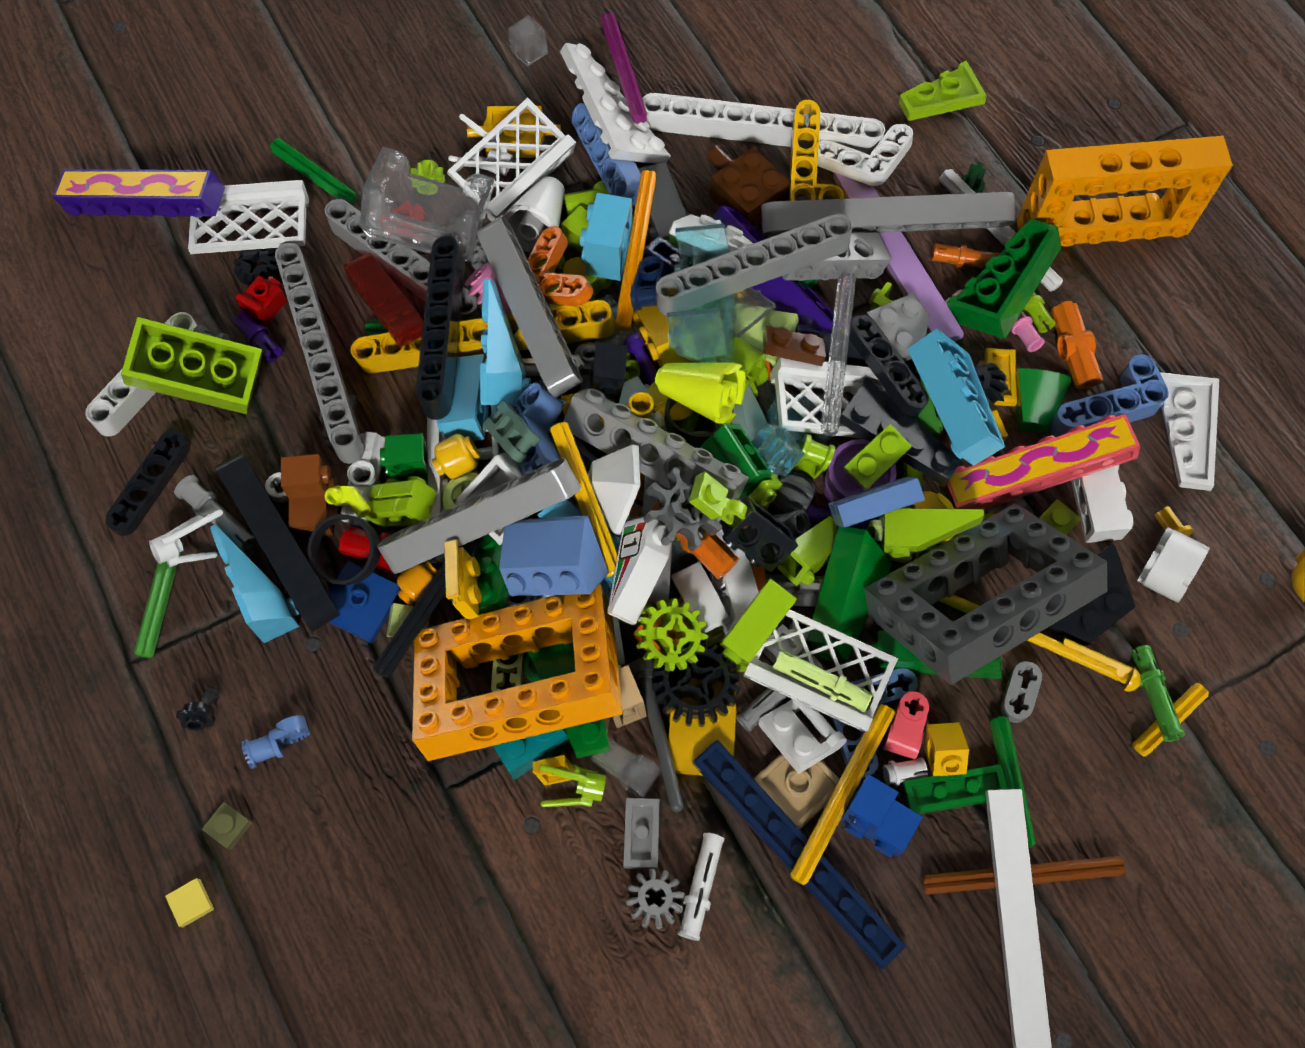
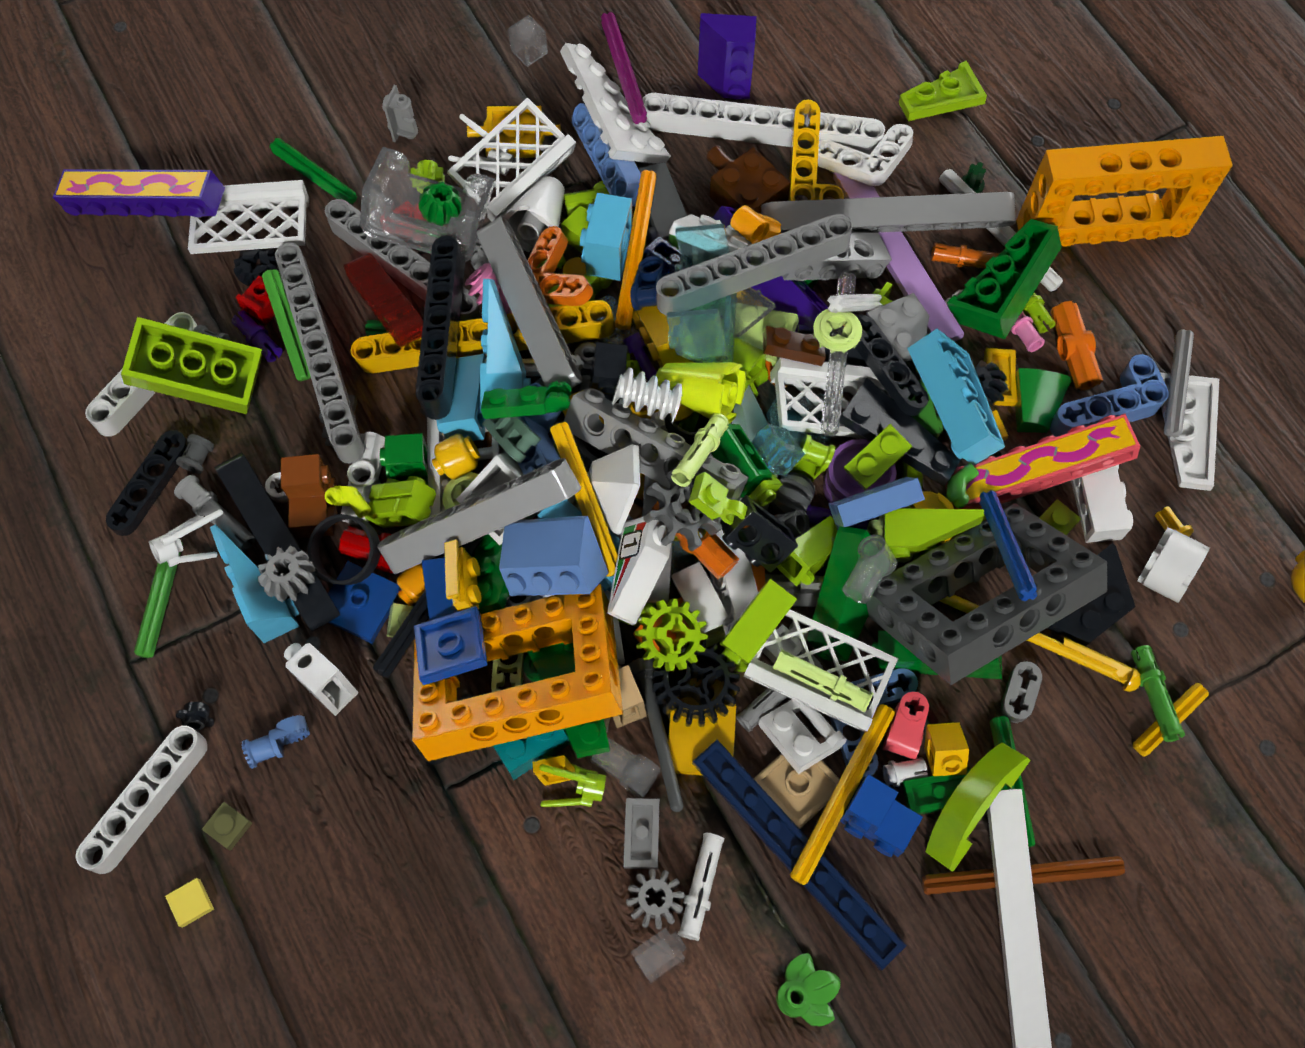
(127, 807): none -> white beam
(195, 454): none -> dark grey bush
(273, 573): none -> light grey gear
(286, 323): none -> bright green axle
(319, 676): none -> white torso
(399, 115): none -> light grey hinge
(435, 589): none -> blue tile
(439, 203): none -> green piece
(450, 645): none -> blue plate
(526, 401): none -> green hinge
(648, 394): none -> white piece
(659, 954): none -> clear brick
(705, 442): none -> yellowish green pin
(727, 53): none -> dark purple slope
(754, 225): none -> light orange piece
(813, 989): none -> bright green plate
(850, 335): none -> yellowish green gear
(854, 302): none -> white axle
(874, 563): none -> clear piece
(957, 485): none -> bright green arm
(970, 802): none -> lime slope
(1008, 546): none -> blue axle
(1178, 383): none -> light grey axle

